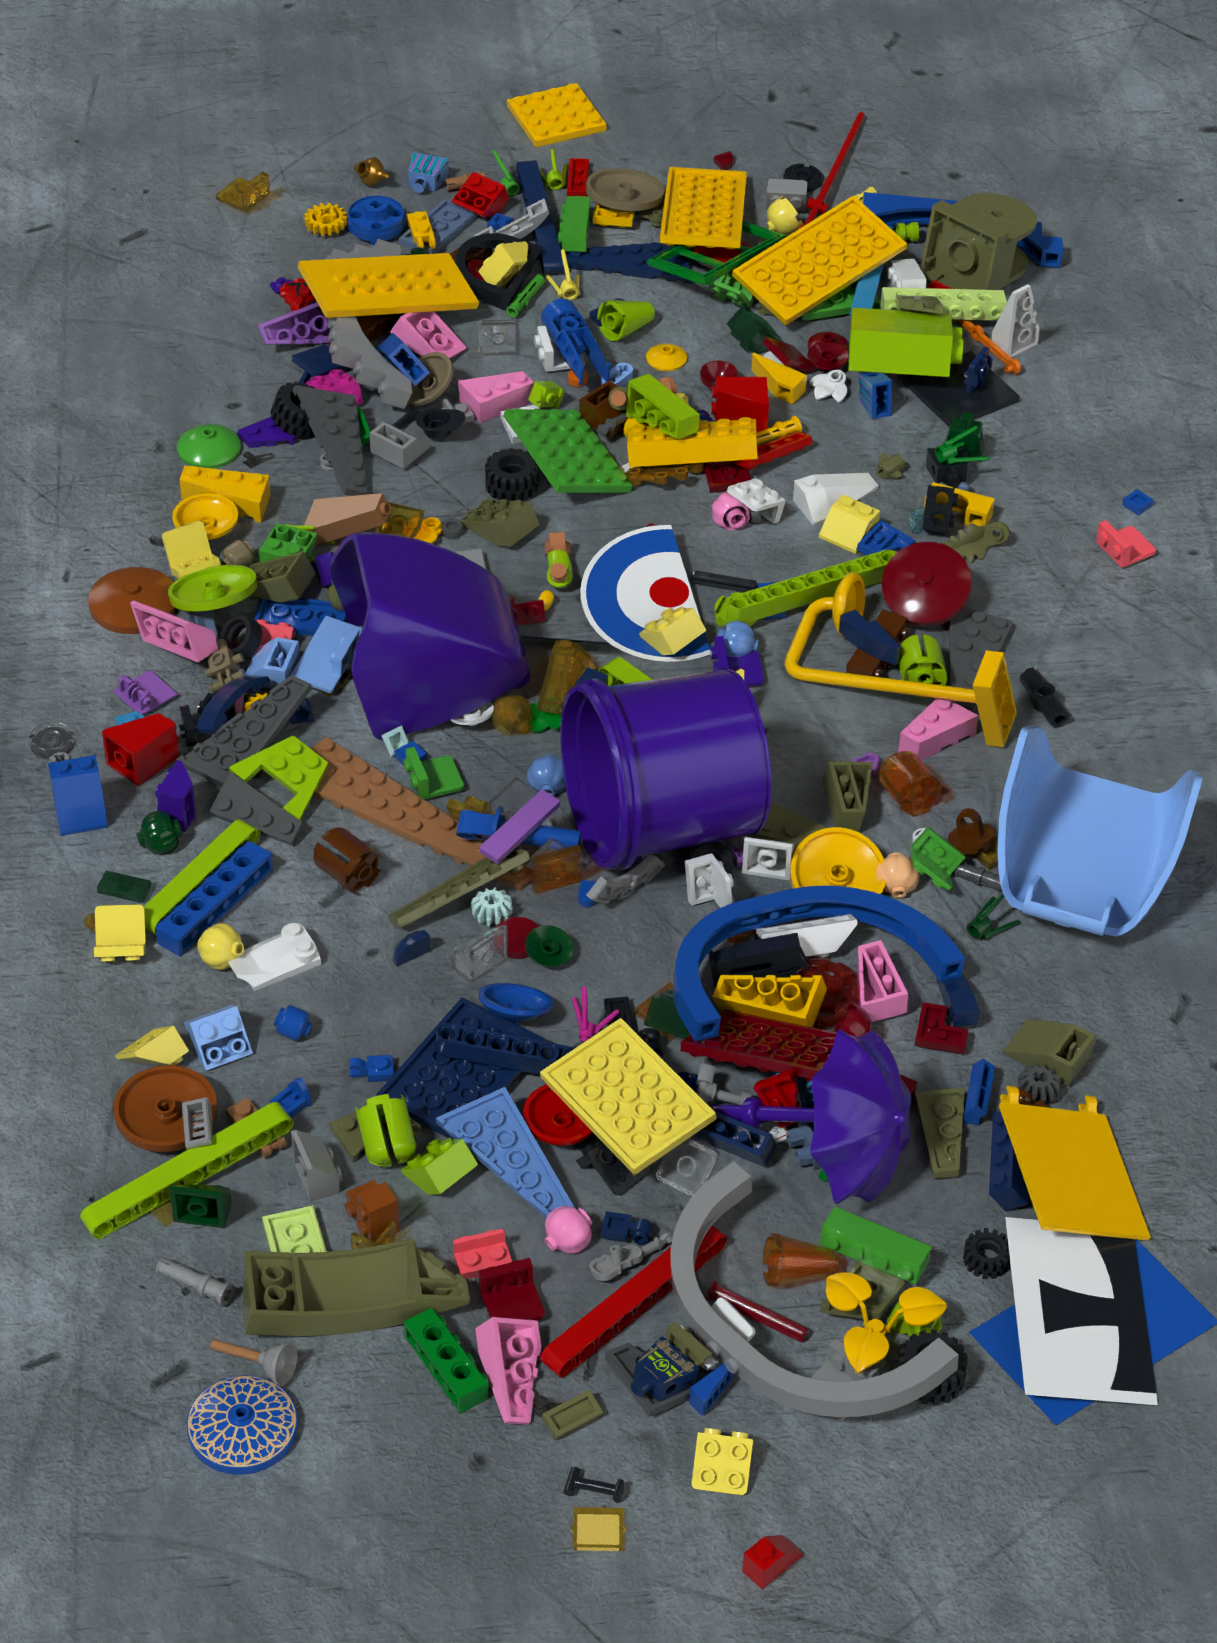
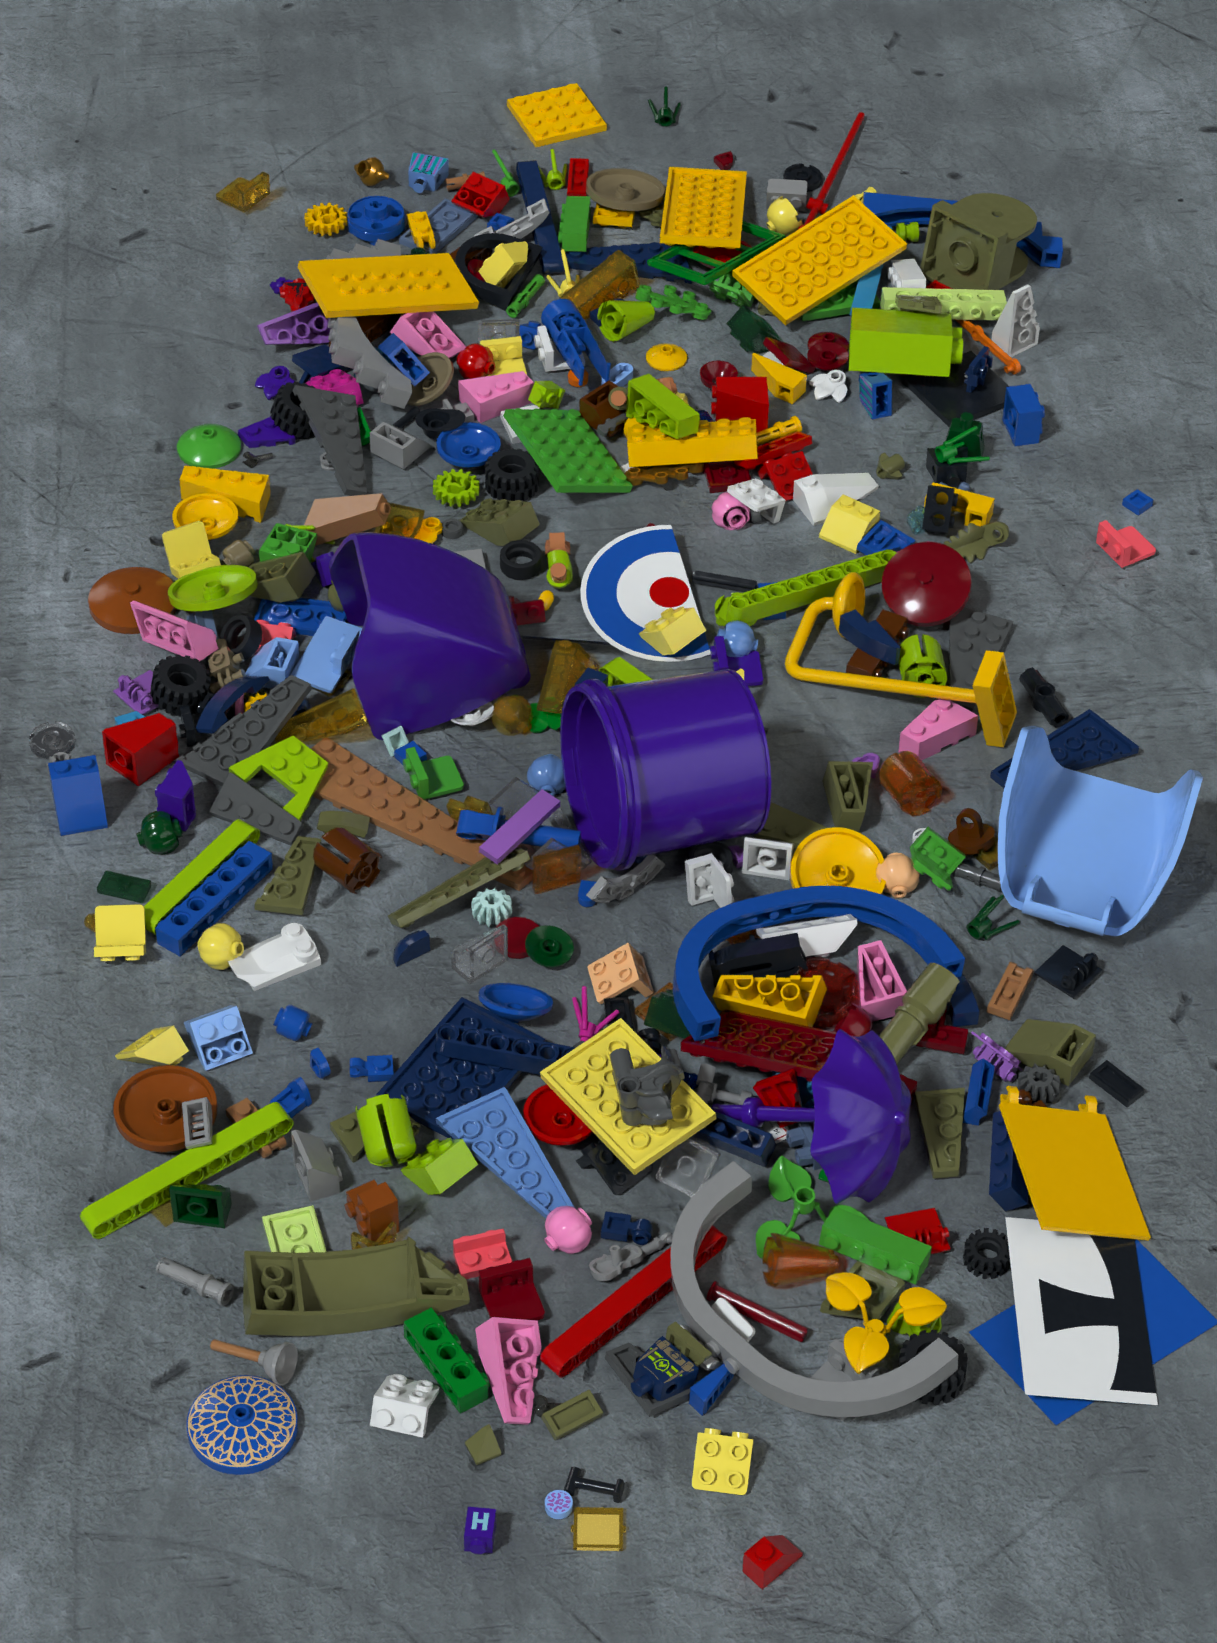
(175, 672): none -> black tyre
(272, 381): none -> dark purple plate
(292, 880): none -> olive wing
(319, 1063): none -> blue tile
(327, 719): none -> clear yellow wedge
(354, 823): none -> olive slope
(403, 1405): none -> white bracket
(456, 487): none -> lime gear
(468, 445): none -> blue dish
(475, 361): none -> red plant
(480, 1530): none -> dark purple brick
(483, 1445): none -> olive slope
(506, 354): none -> light yellow bracket
(520, 571): none -> black tyre
(527, 334): none -> blue bracket
(558, 1504): none -> light blue tile
(605, 282): none -> clear yellow wedge
(619, 972): none -> light nougat bracket
(641, 1088): none -> dark grey helmet
(665, 115): none -> dark green plant
(676, 304): none -> bright green plant
(784, 472): none -> red bracket
(787, 1182): none -> bright green plant
(921, 1007): none -> olive piece
(923, 1227): none -> red hinge
(1004, 1062): none -> medium lavender hinge
(1009, 991): none -> medium nougat plate
(1023, 415): none -> blue brick
(1069, 970): none -> black hinge
(1081, 744): none -> dark blue wing
(1116, 1083): none -> black tile

